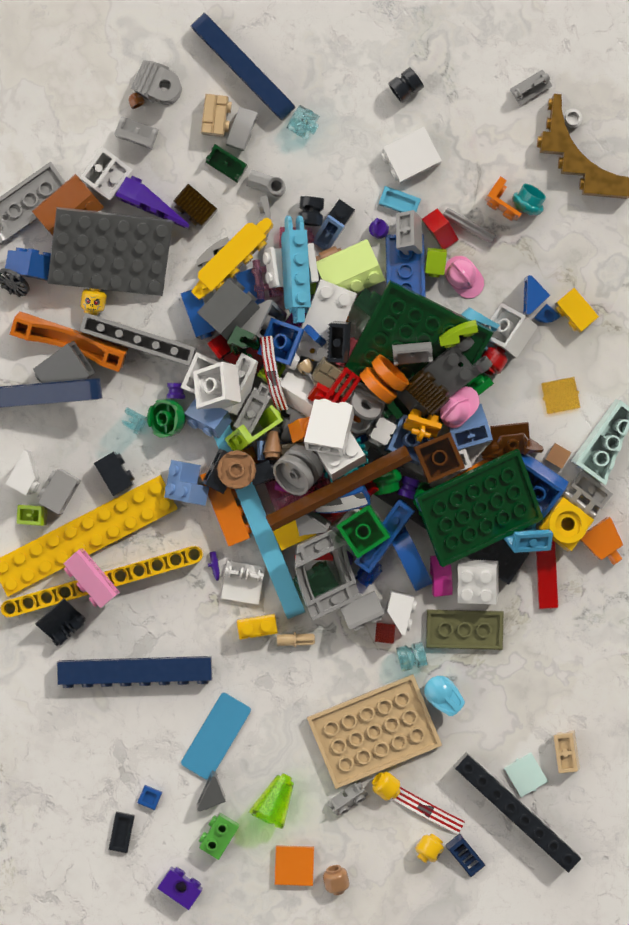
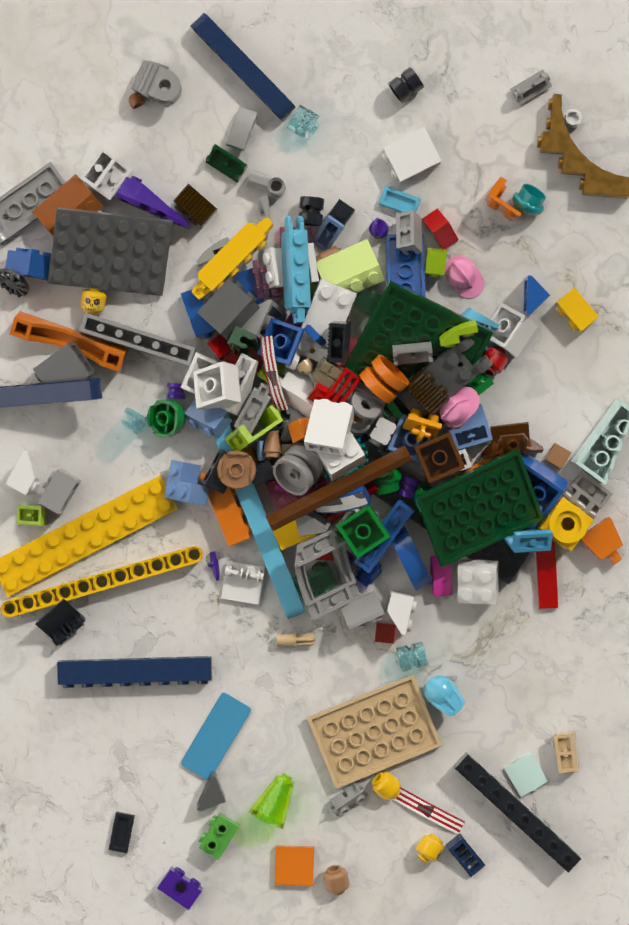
(90, 578): bright pink slope -> none
(114, 473): black brick -> none
(136, 132): light grey hinge -> none
(149, 797): blue tile -> none
(215, 115): tan brick -> none
(257, 626): yellow brick -> none
(464, 629): olive tile -> none
(469, 225): light grey axle -> none
(547, 315): blue tile -> none
(560, 395): clear yellow piece -> none

